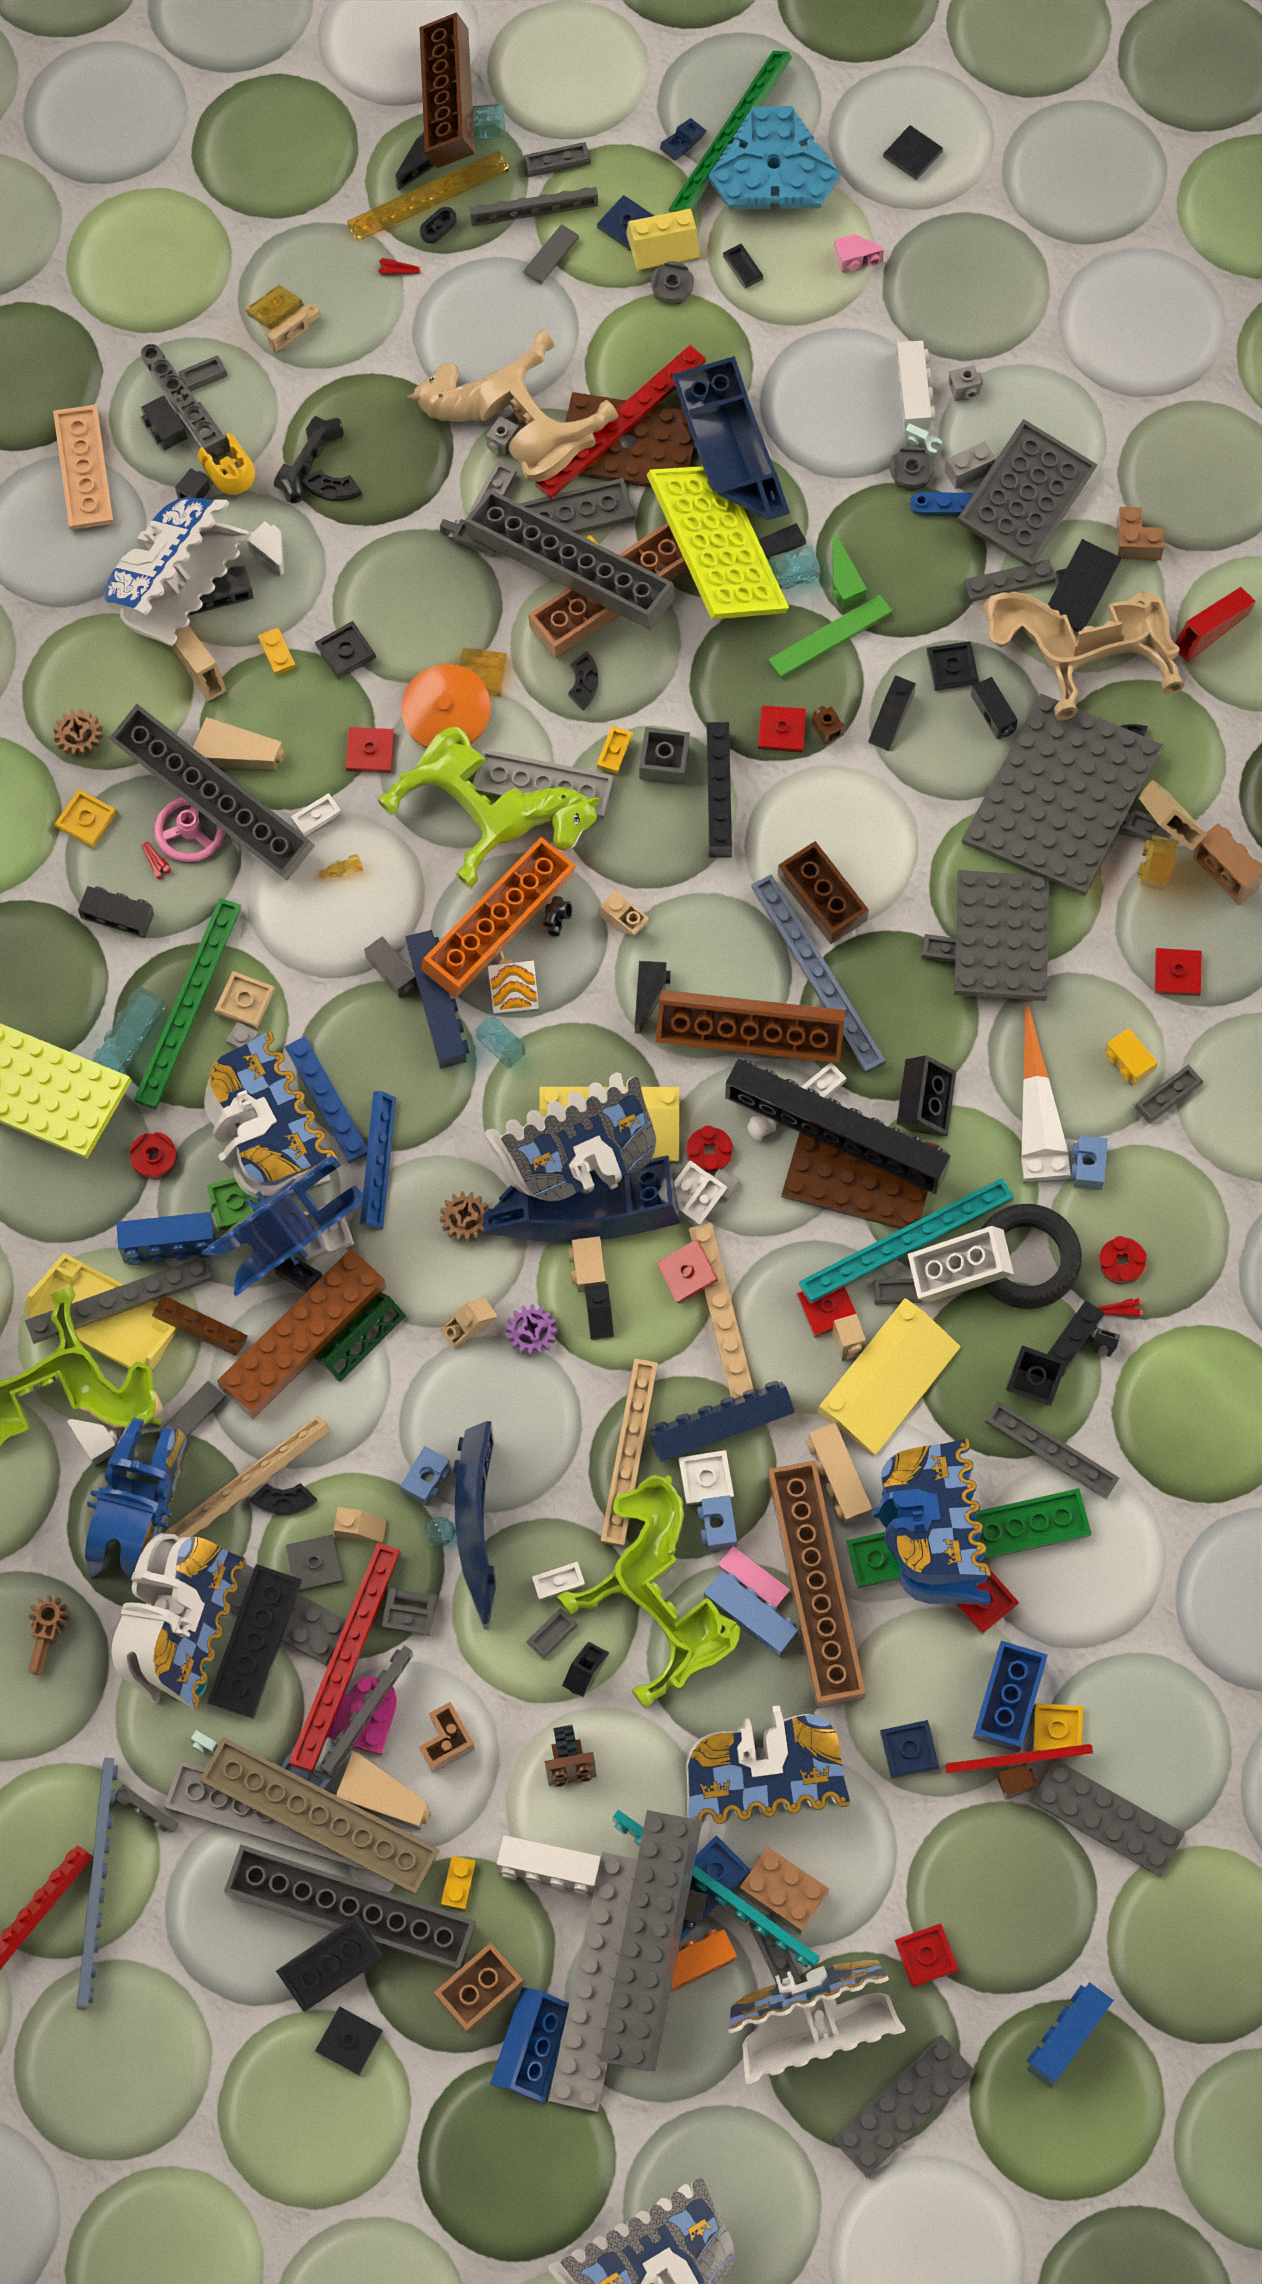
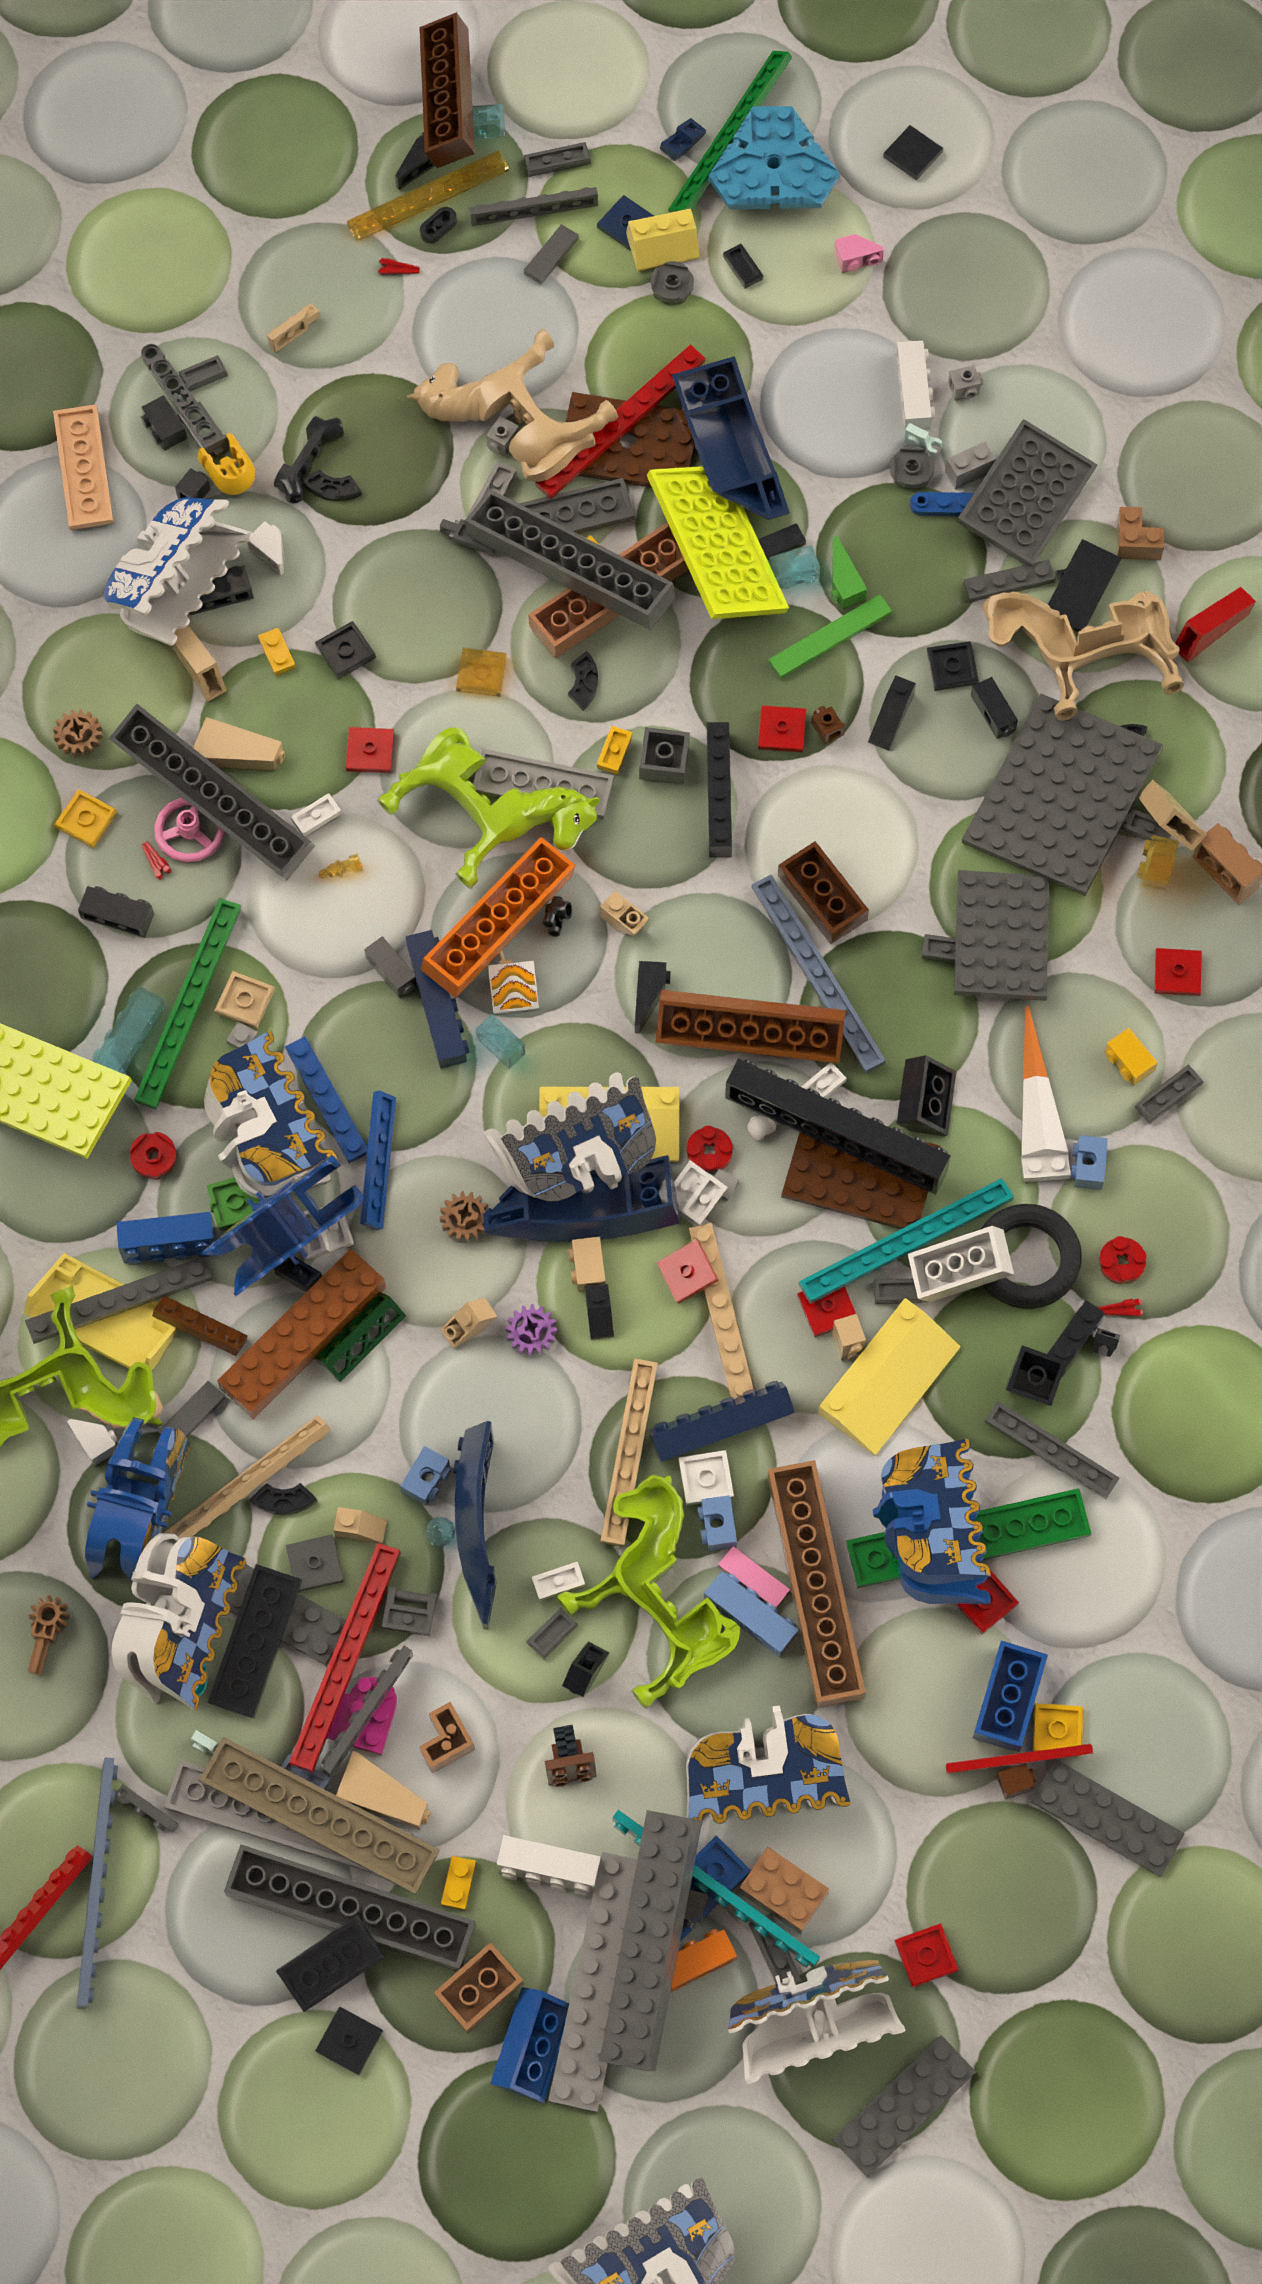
(274, 307): clear yellow plate -> none
(445, 699): orange dish -> none
(839, 1473): tan brick -> none
(909, 1749): dark blue plate -> none
(1070, 2034): blue brick -> none

